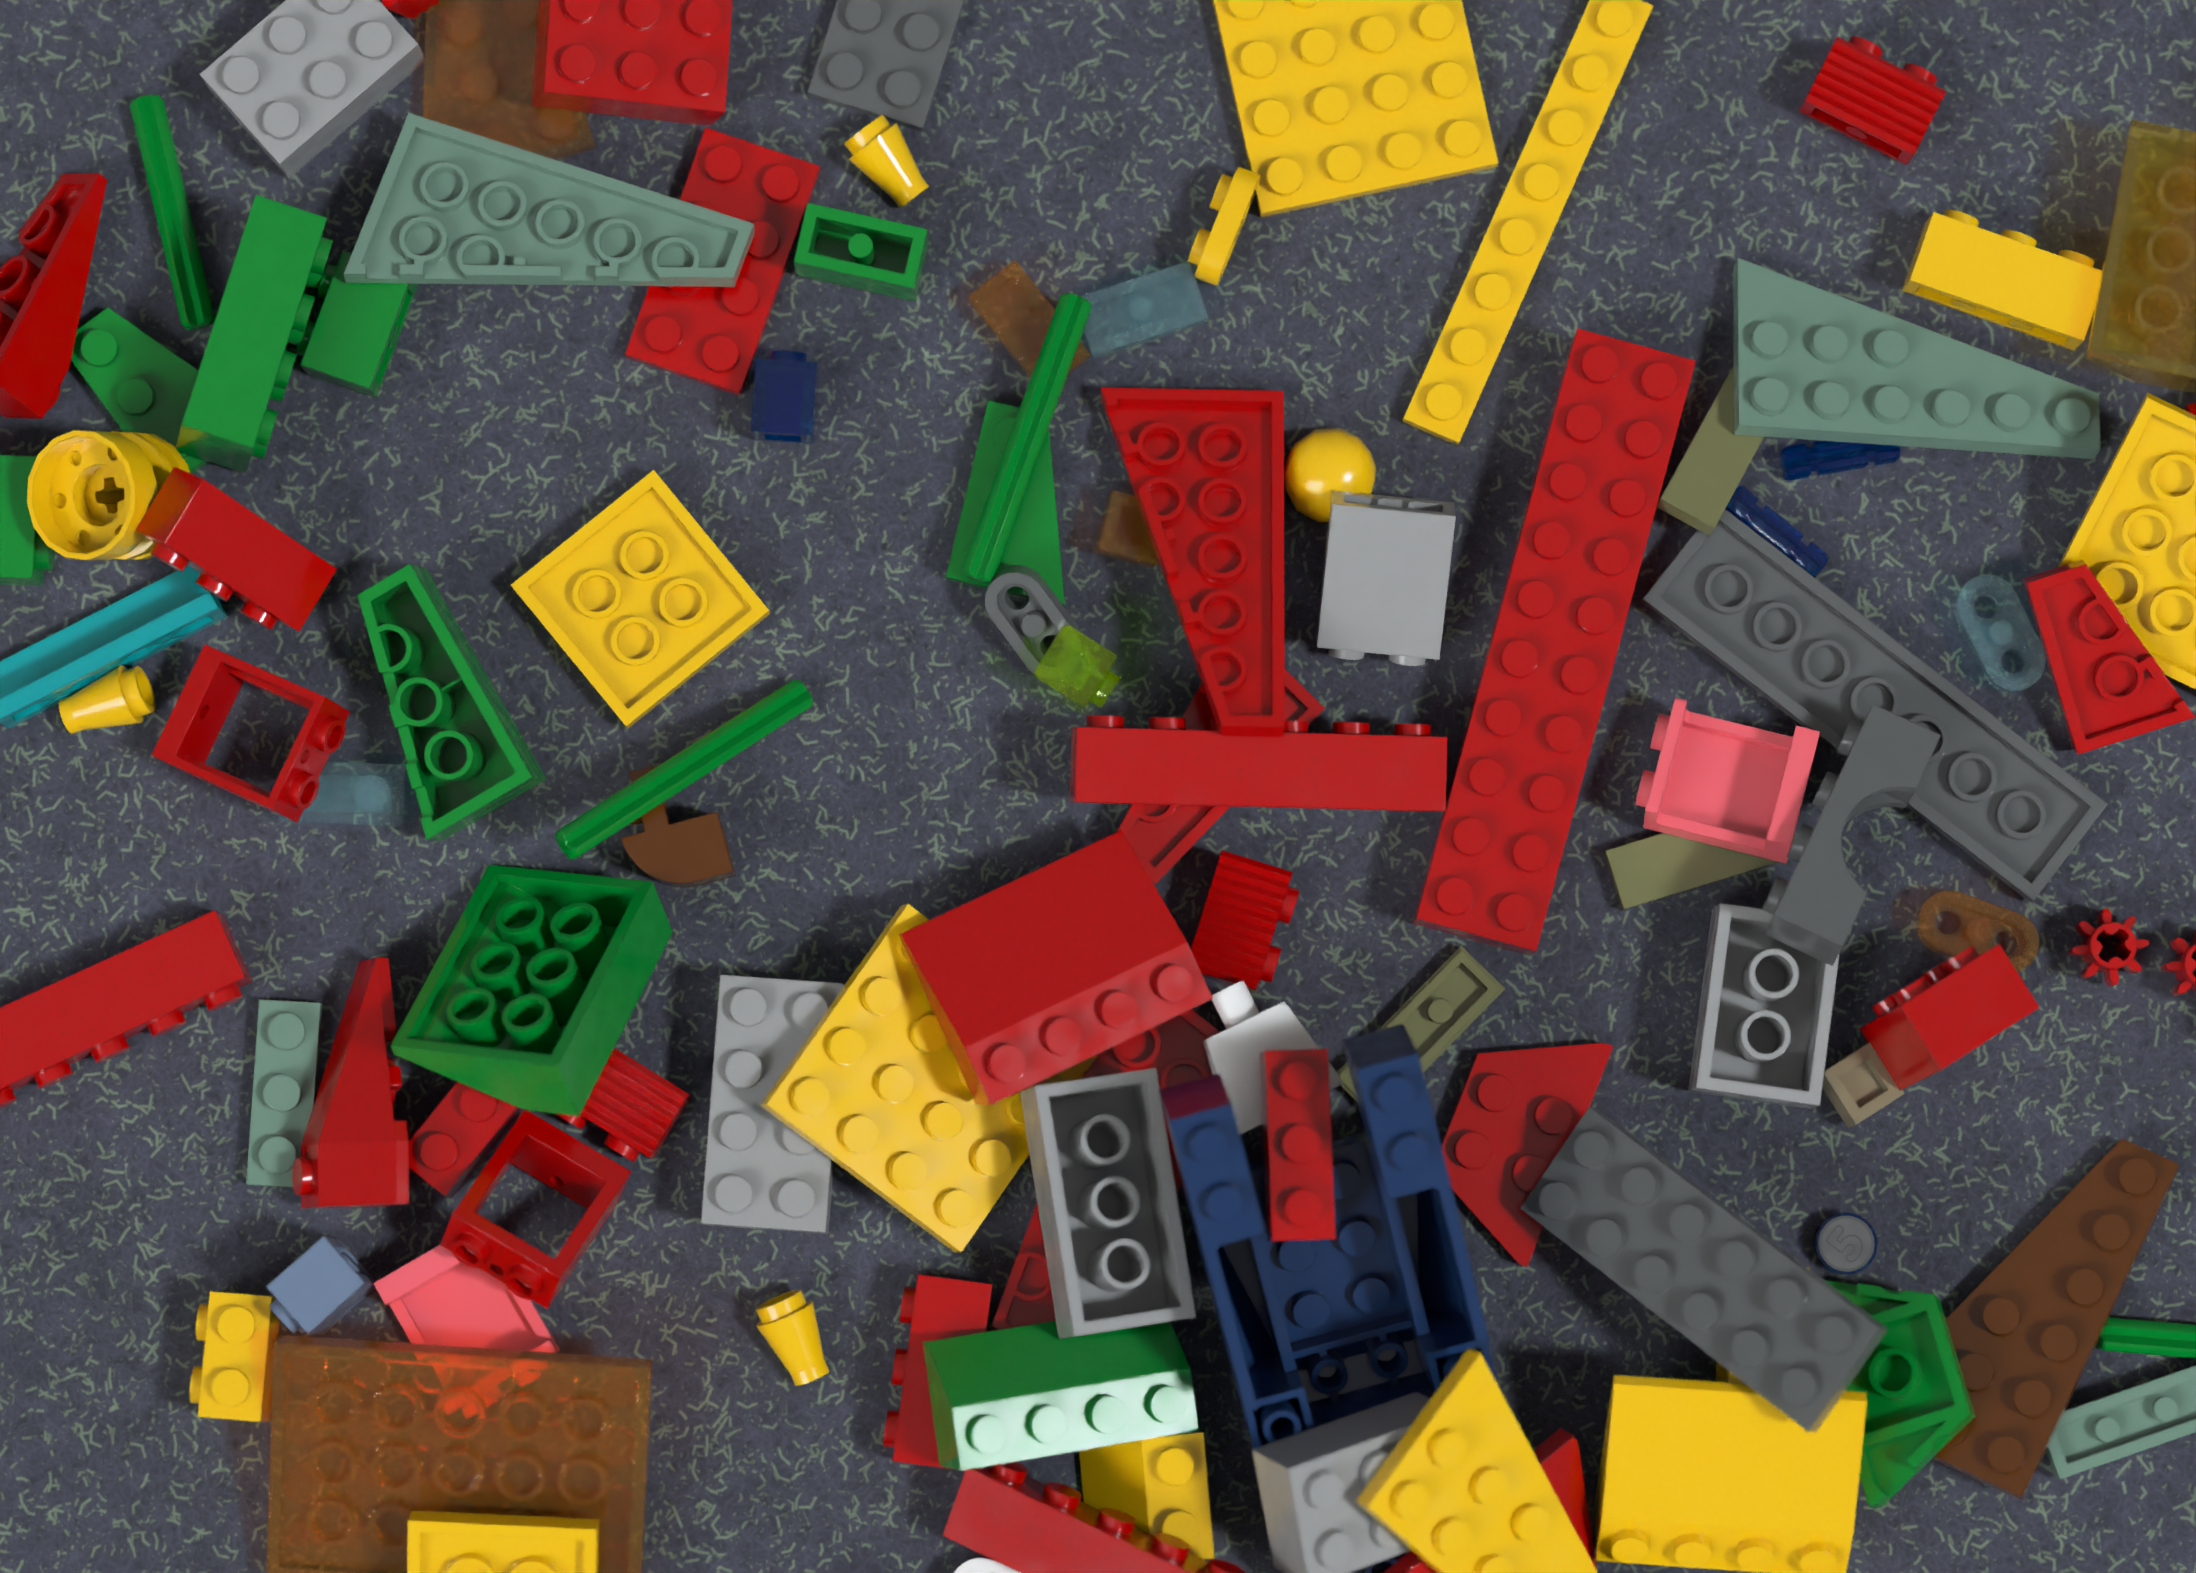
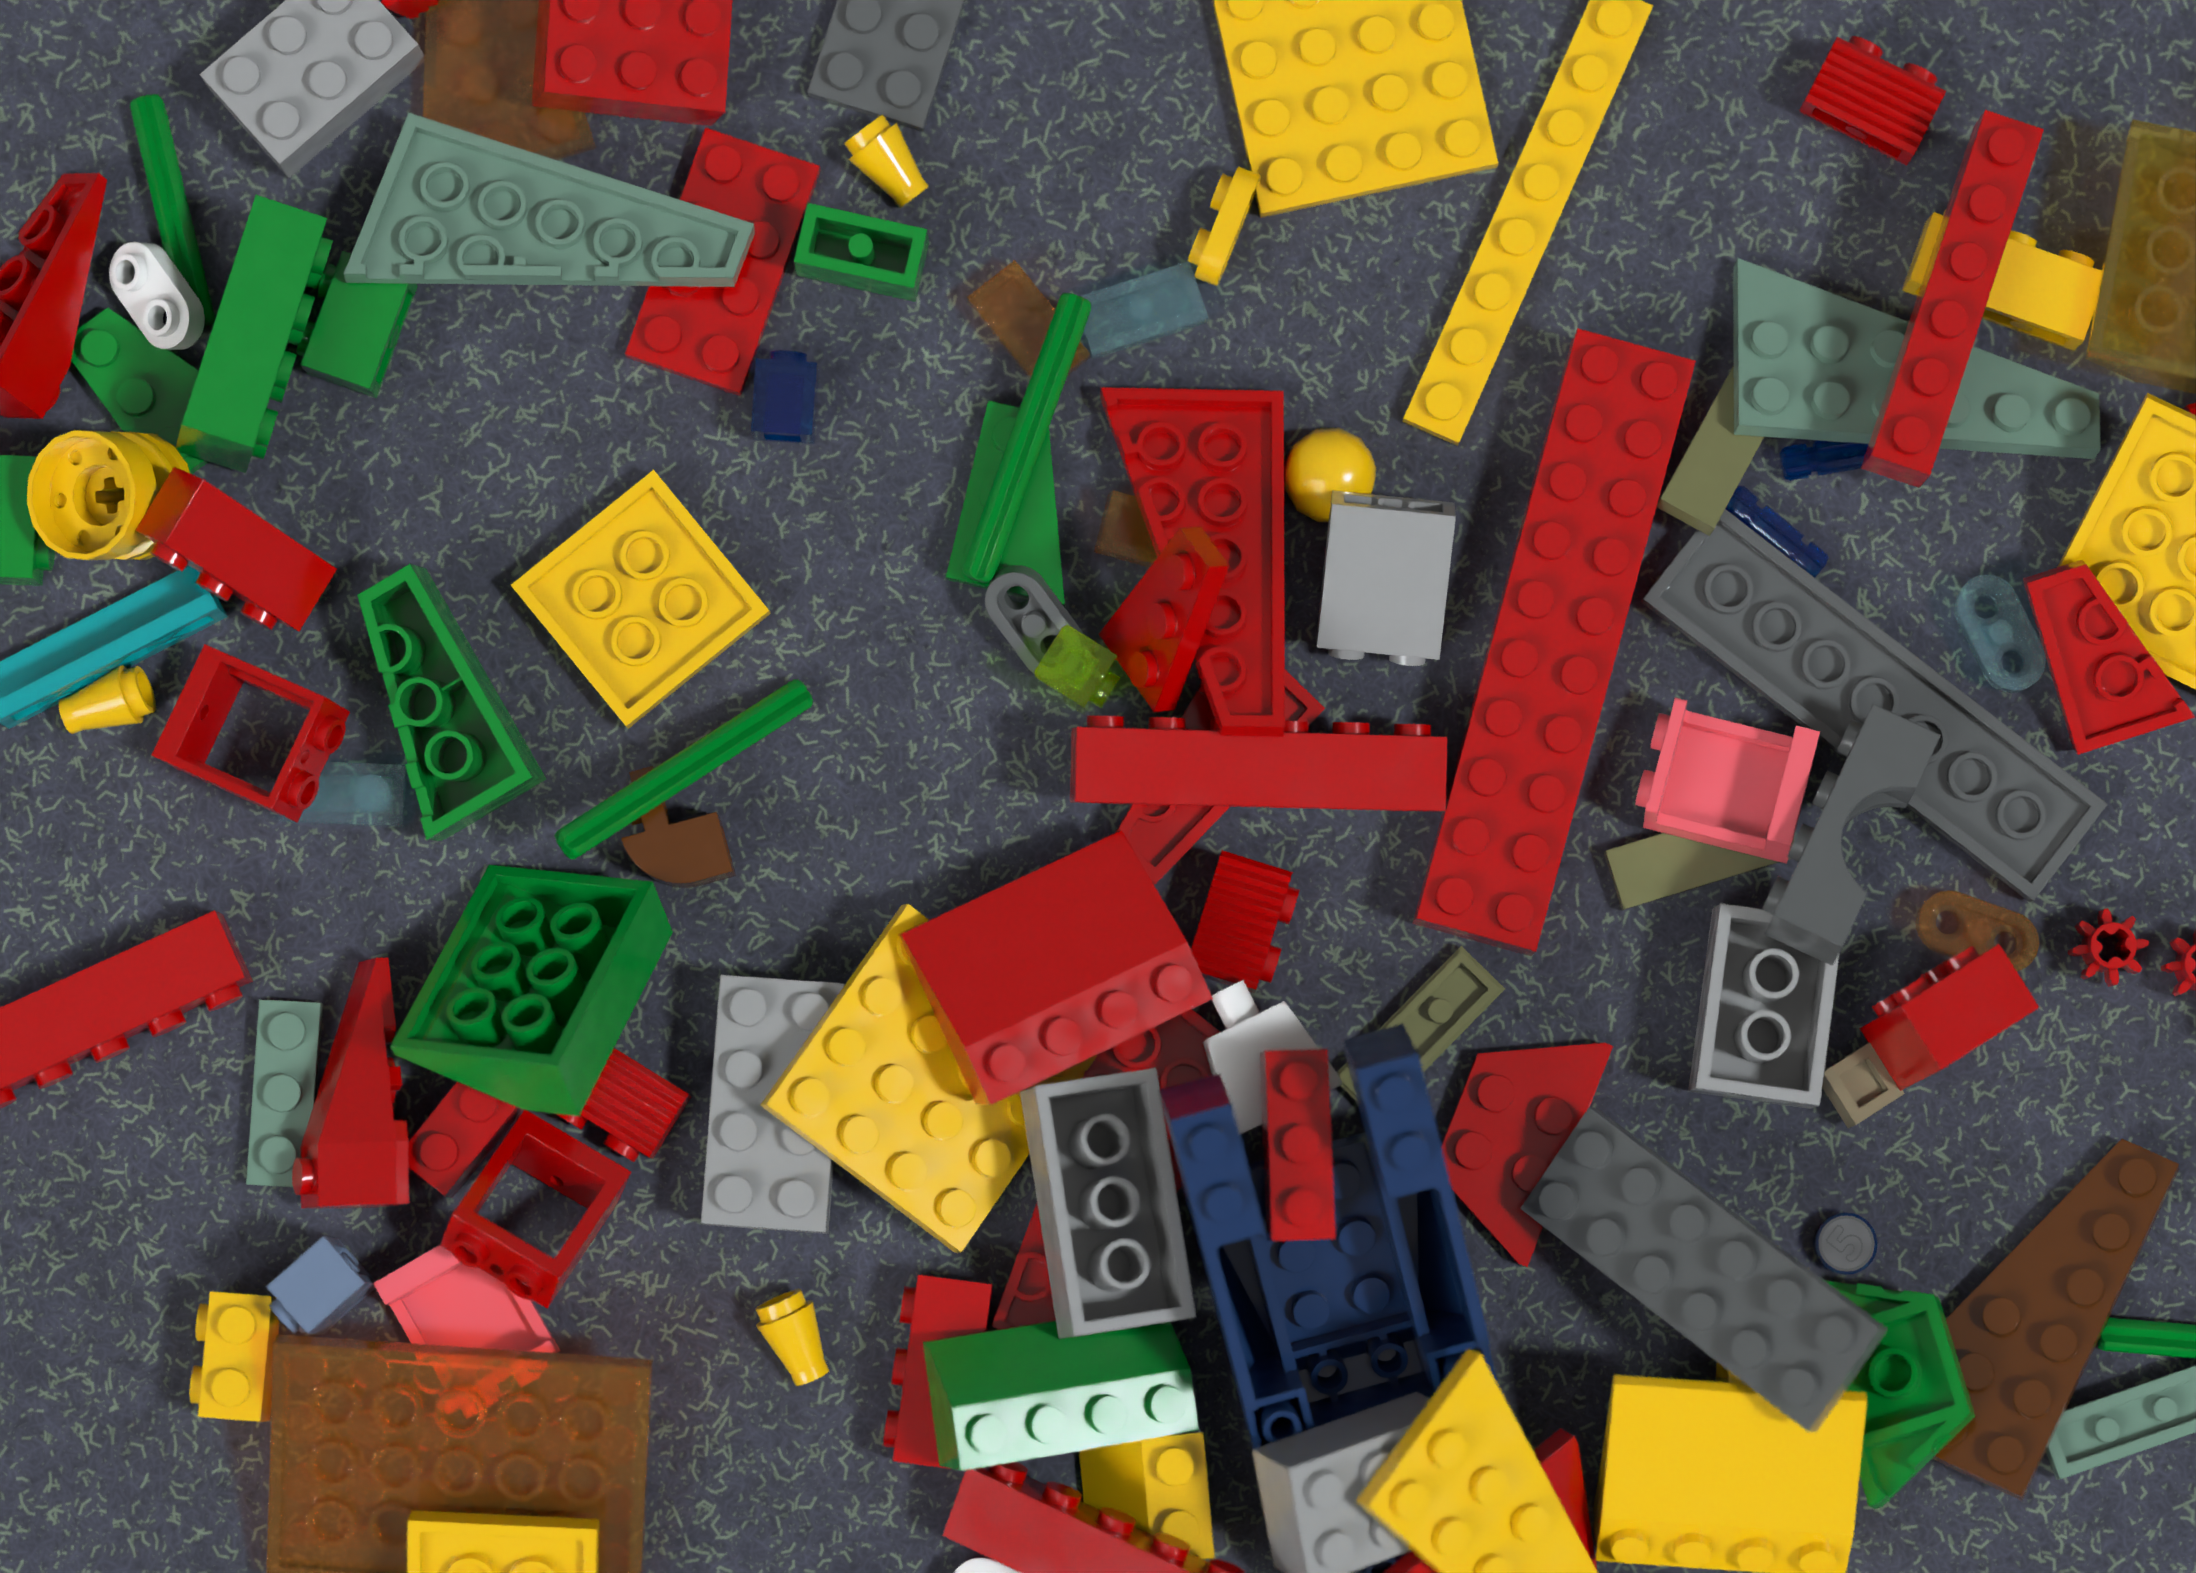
(154, 290): none -> white plate
(1166, 617): none -> red wing
(1952, 299): none -> red brick

